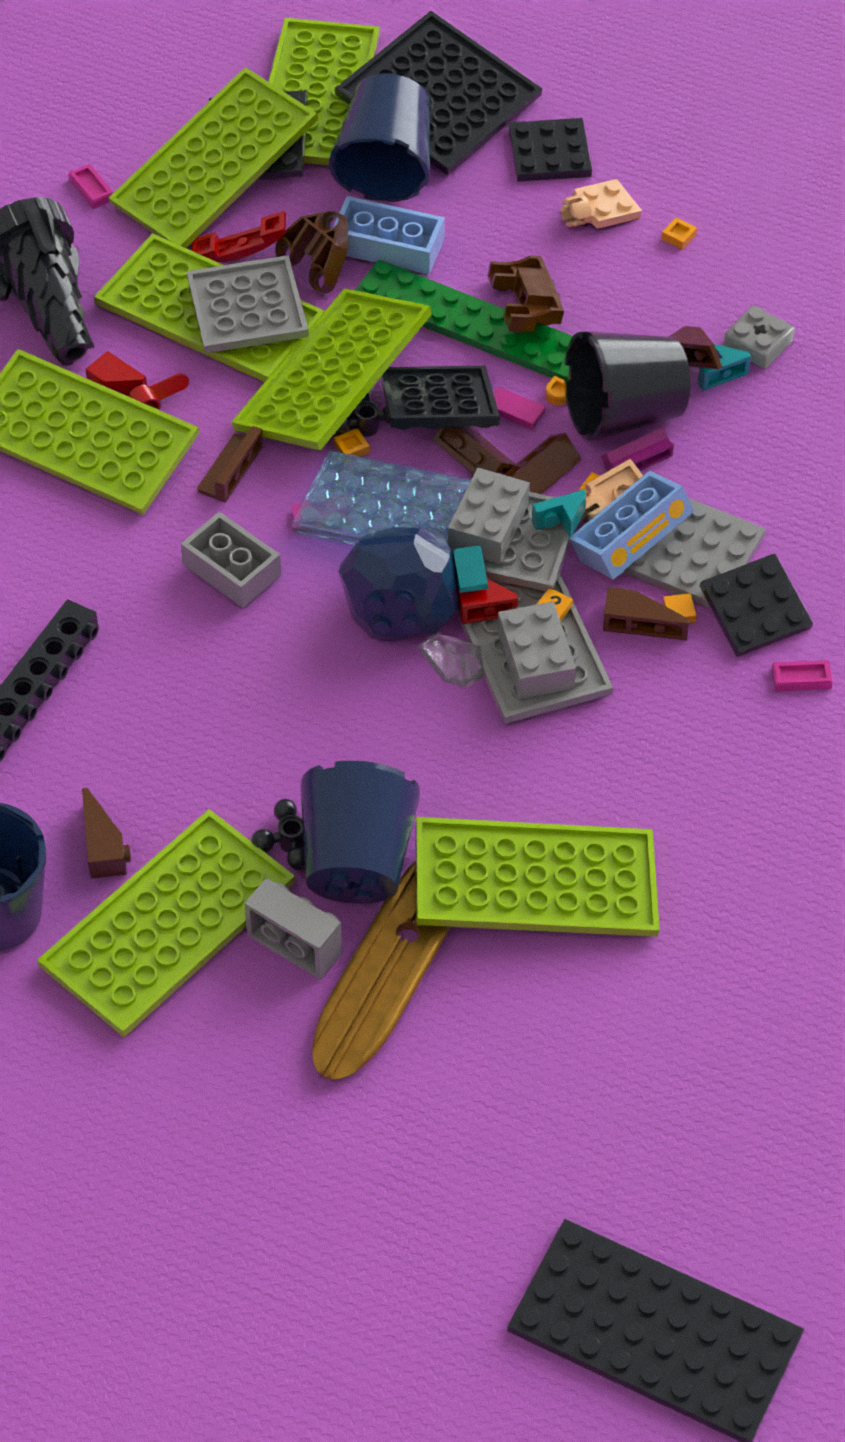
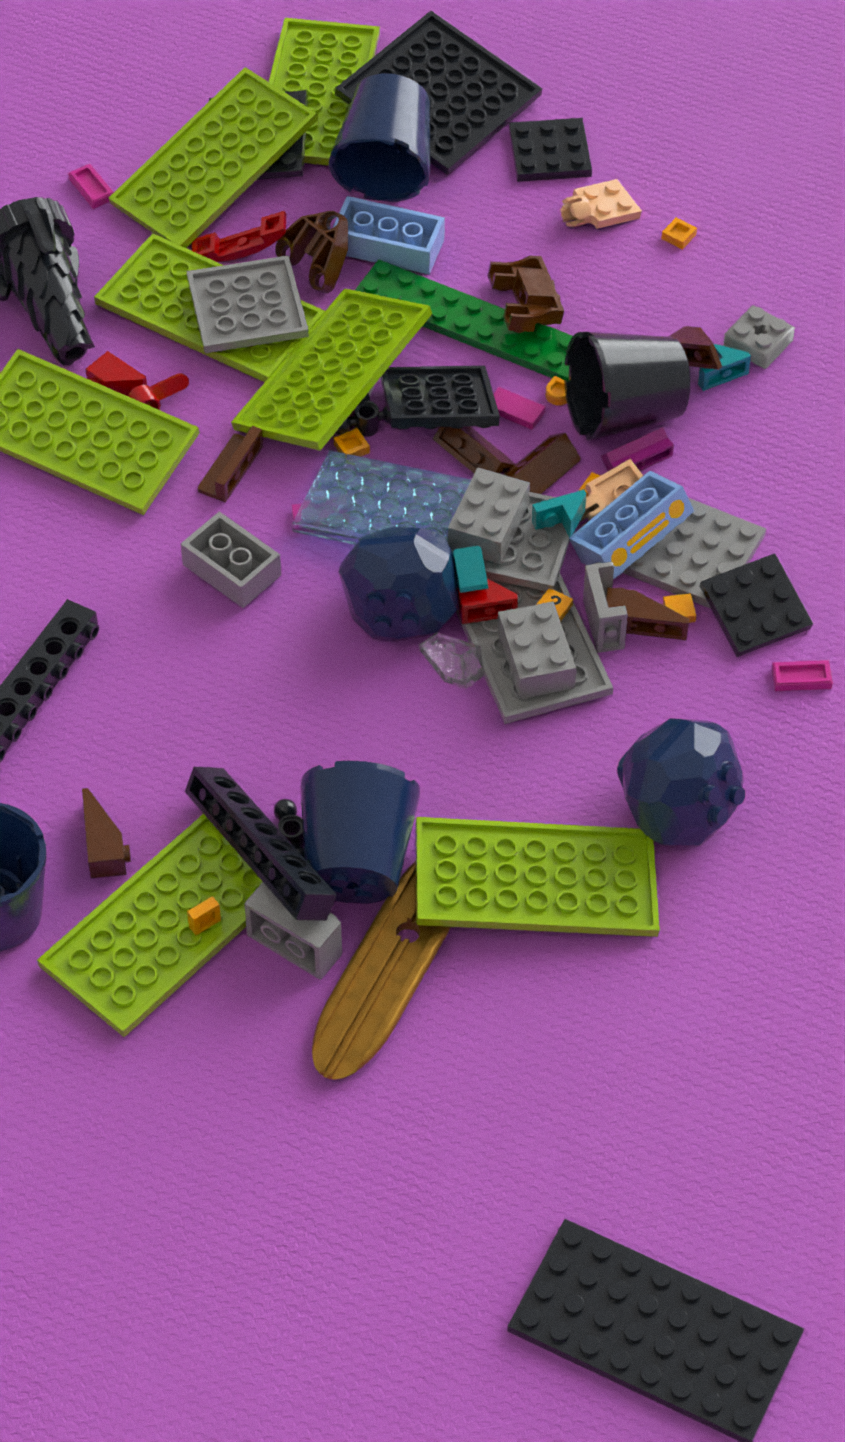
(204, 915): none -> light orange tile
(260, 844): none -> black brick
(606, 623): none -> light grey panel
(682, 781): none -> dark blue rock

